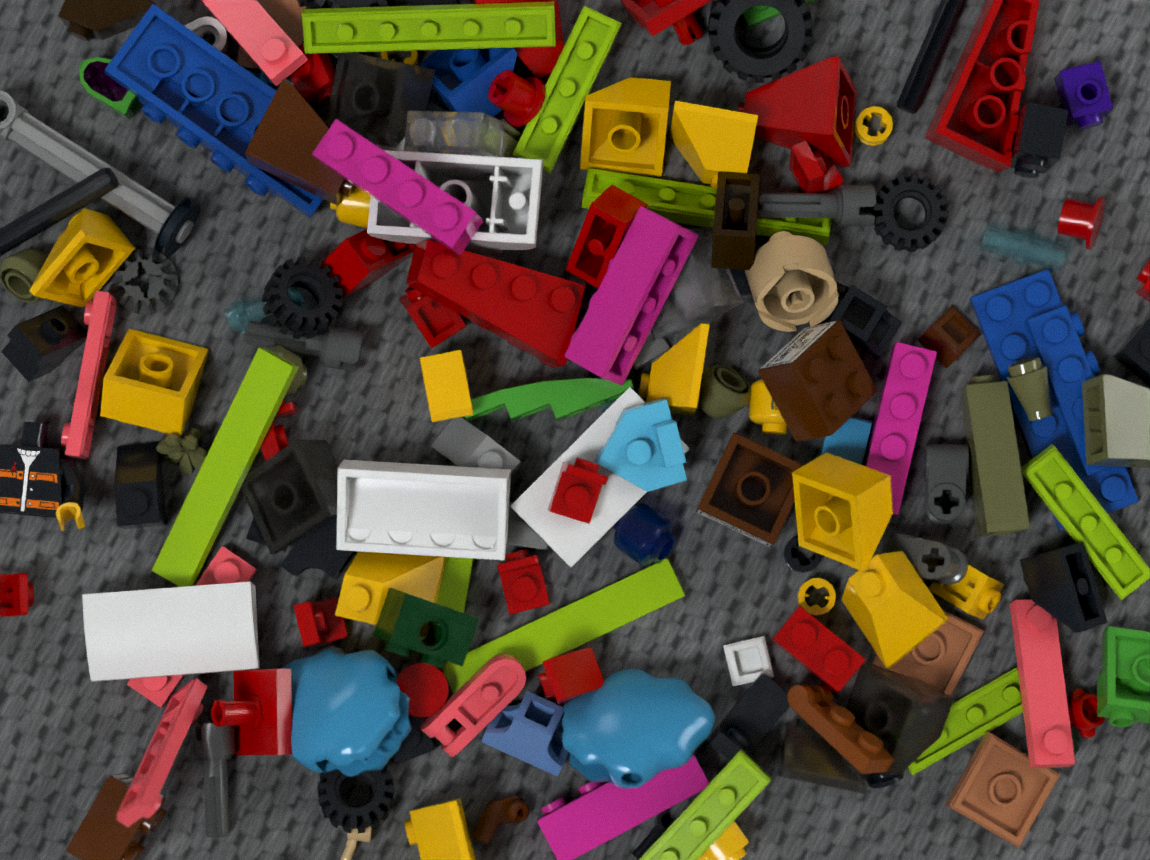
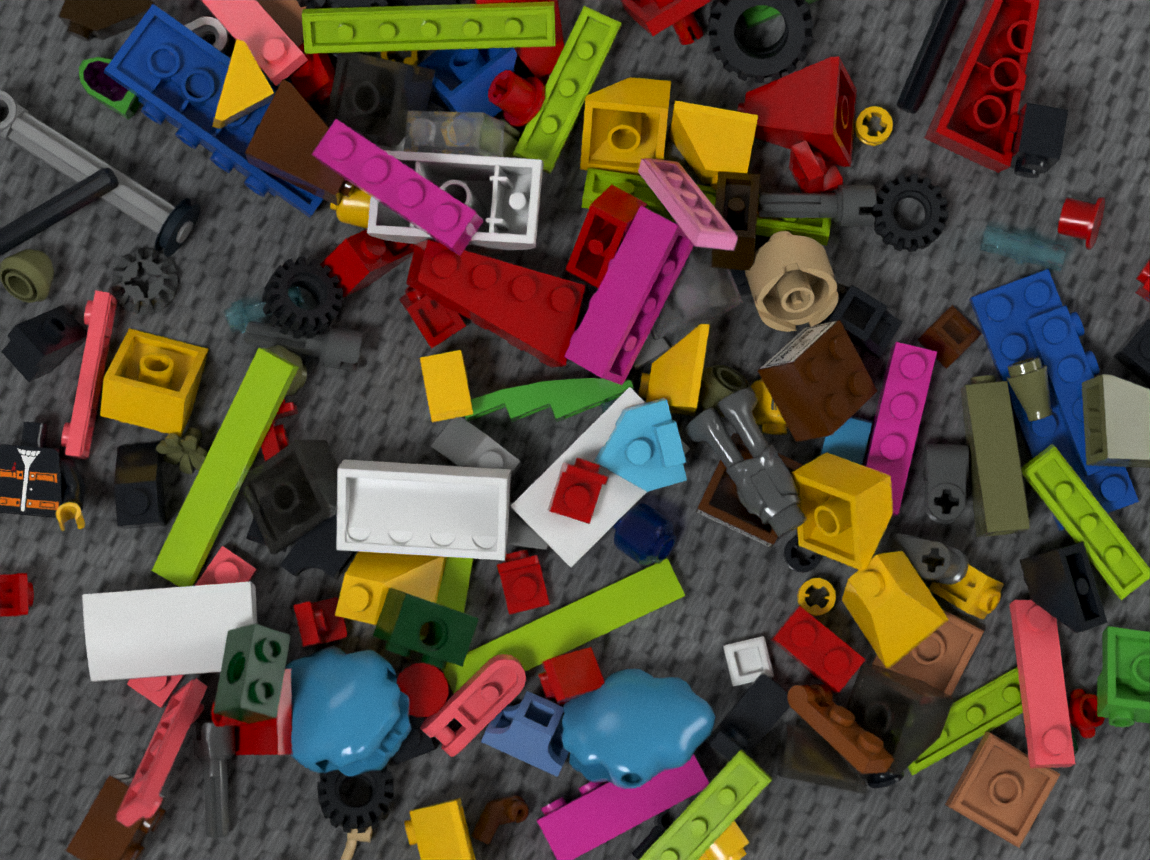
(82, 259): yellow slope -> none
(243, 88): none -> yellow slope
(252, 673): none -> dark green brick
(687, 204): none -> bright pink tile
(762, 481): none -> dark grey piece
(1084, 95): dark purple brick -> none

